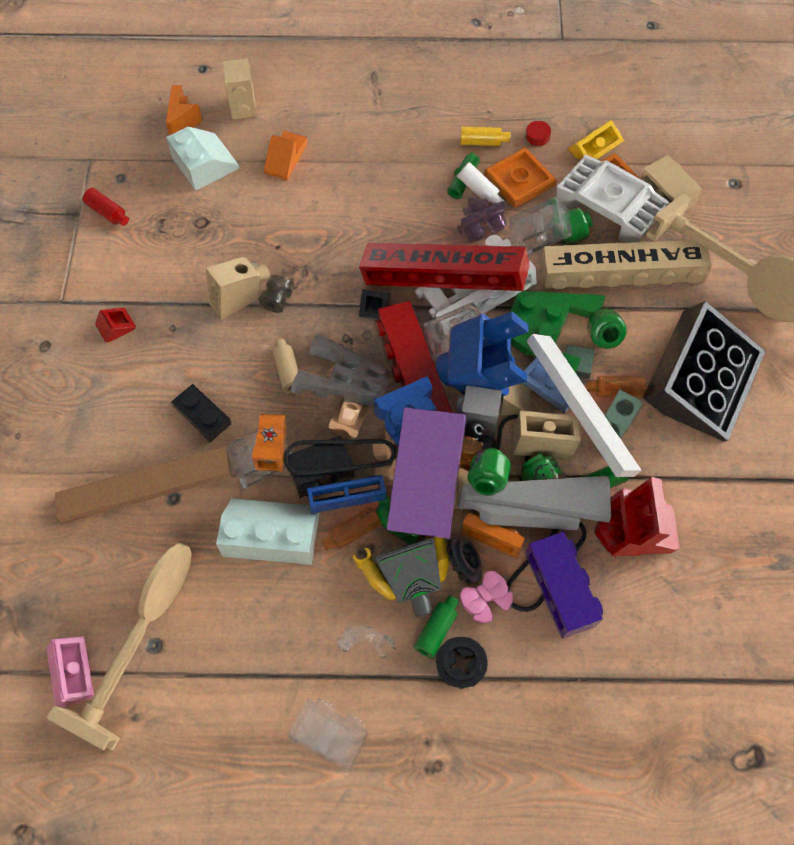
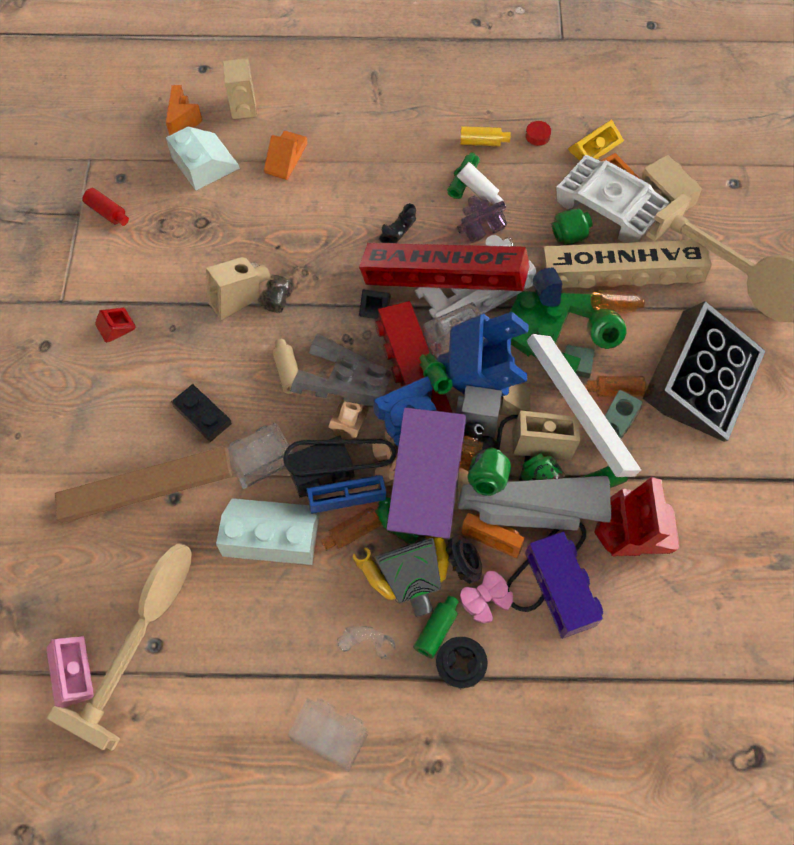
(270, 442): orange leg -> none
(397, 229): none -> black piece
(436, 373): none -> green axle
(520, 177): orange plate -> none
(540, 225): clear brick -> none
(542, 384): light blue plate -> none
(548, 286): none -> dark blue brick
(616, 300): none -> clear orange cylinder

